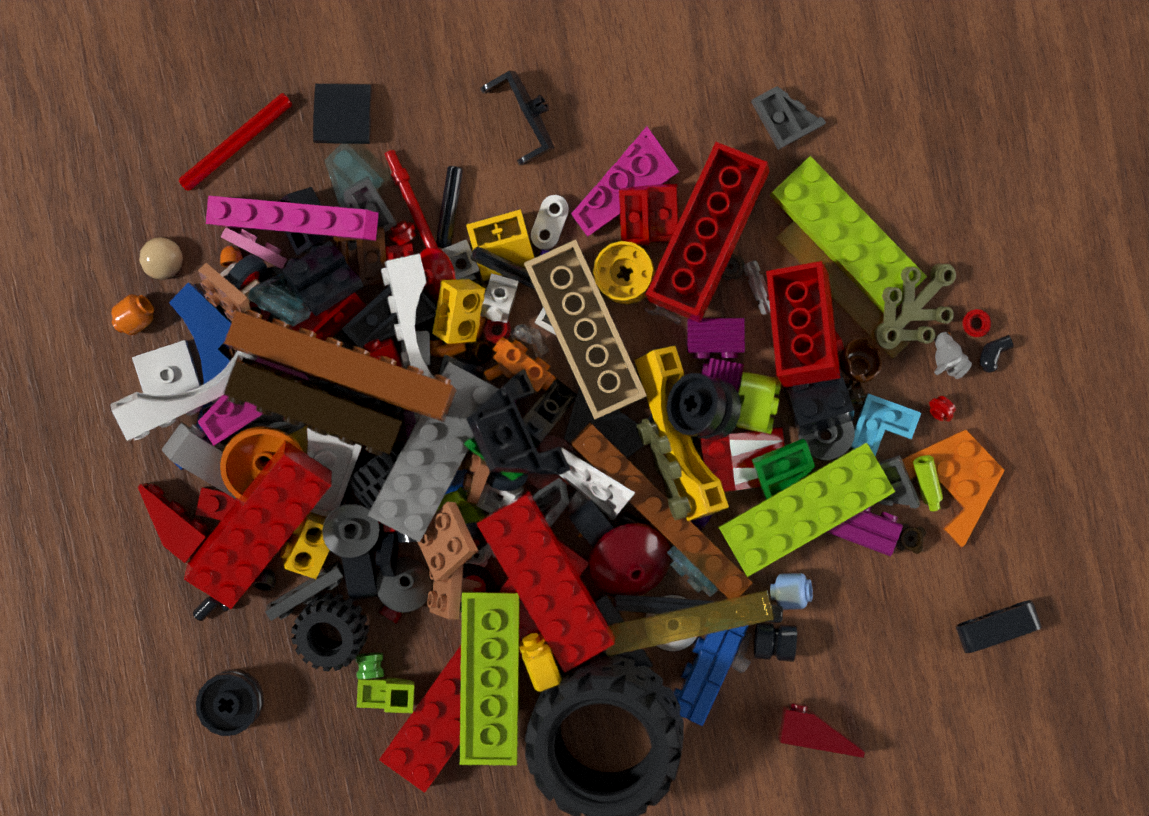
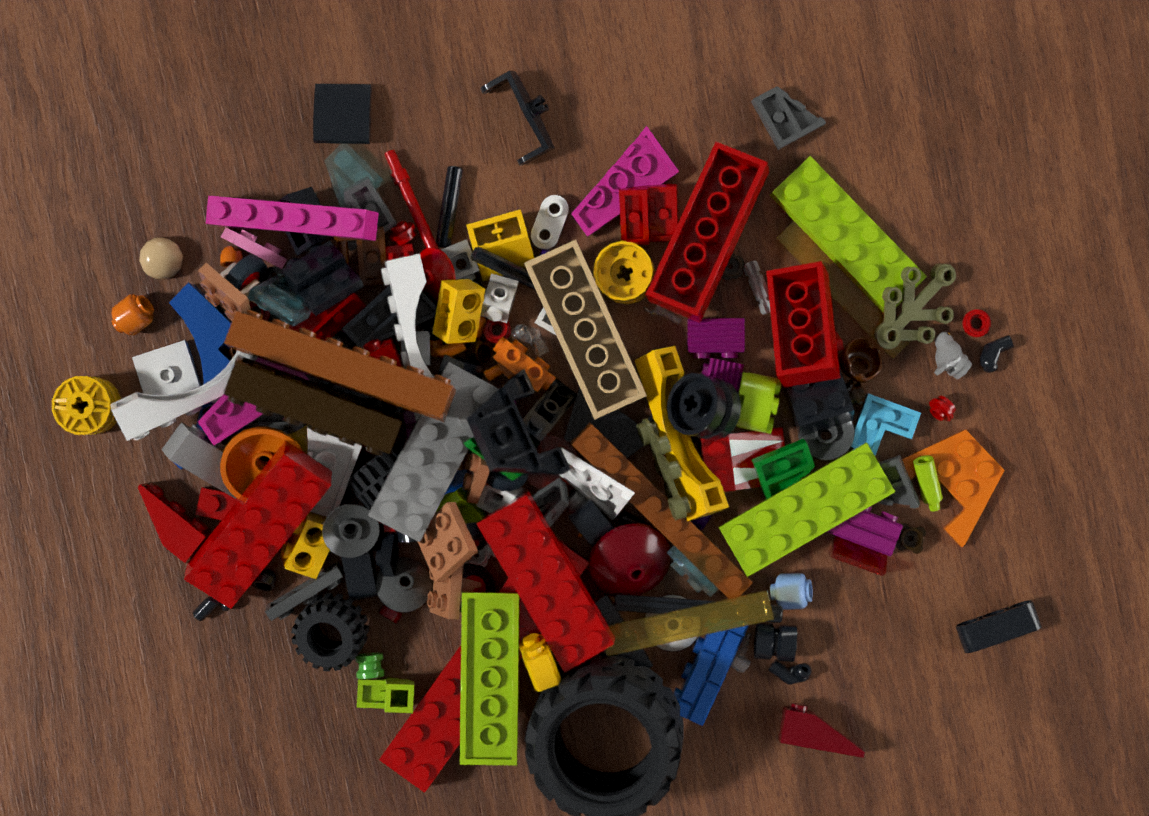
(94, 418): none -> yellow wheel
(216, 712): black wheel -> none
(235, 142): red axle -> none
(792, 674): none -> black arm
(858, 556): none -> clear red slope

